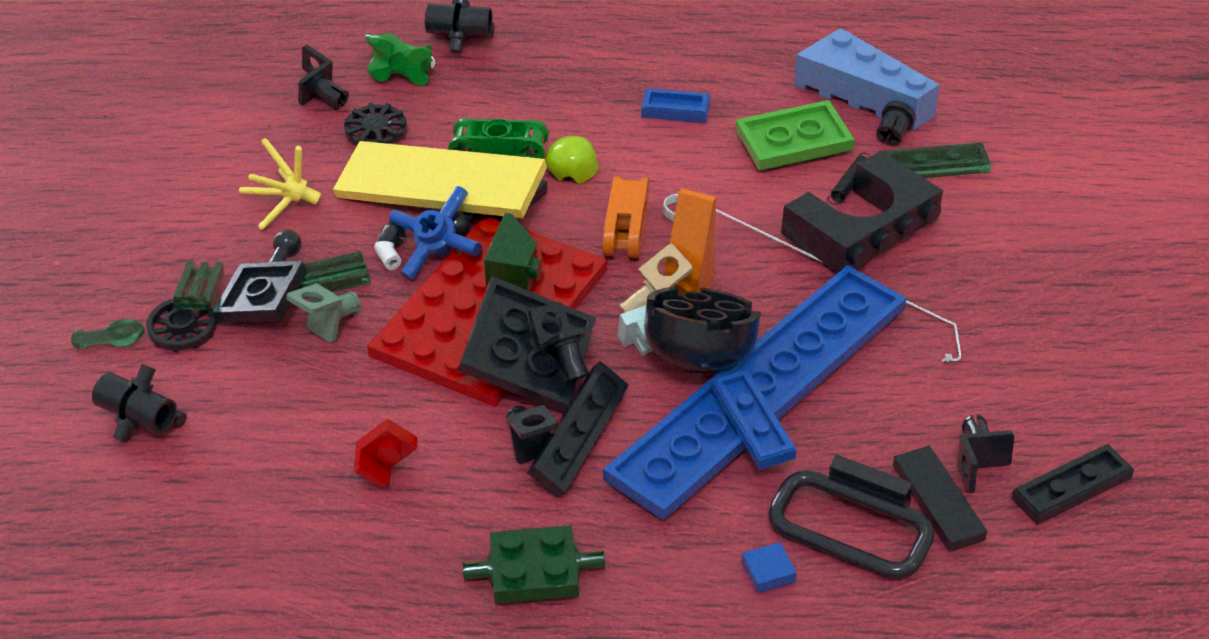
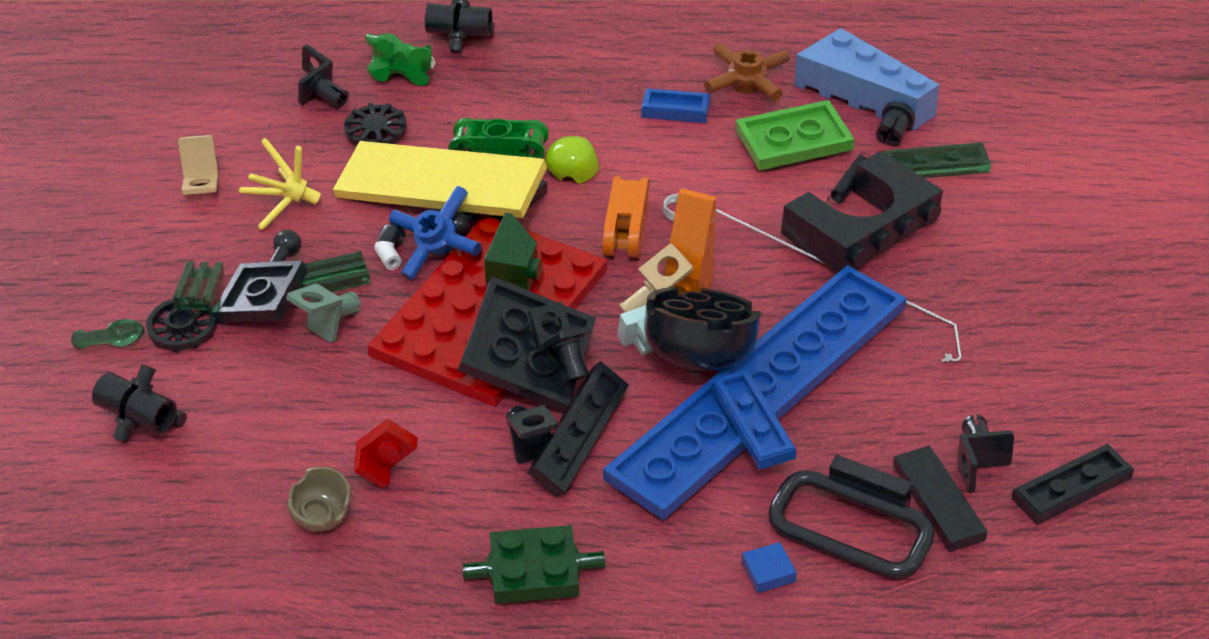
(198, 164): none -> tan bracket
(319, 499): none -> dark tan hair
(747, 71): none -> dark orange bar

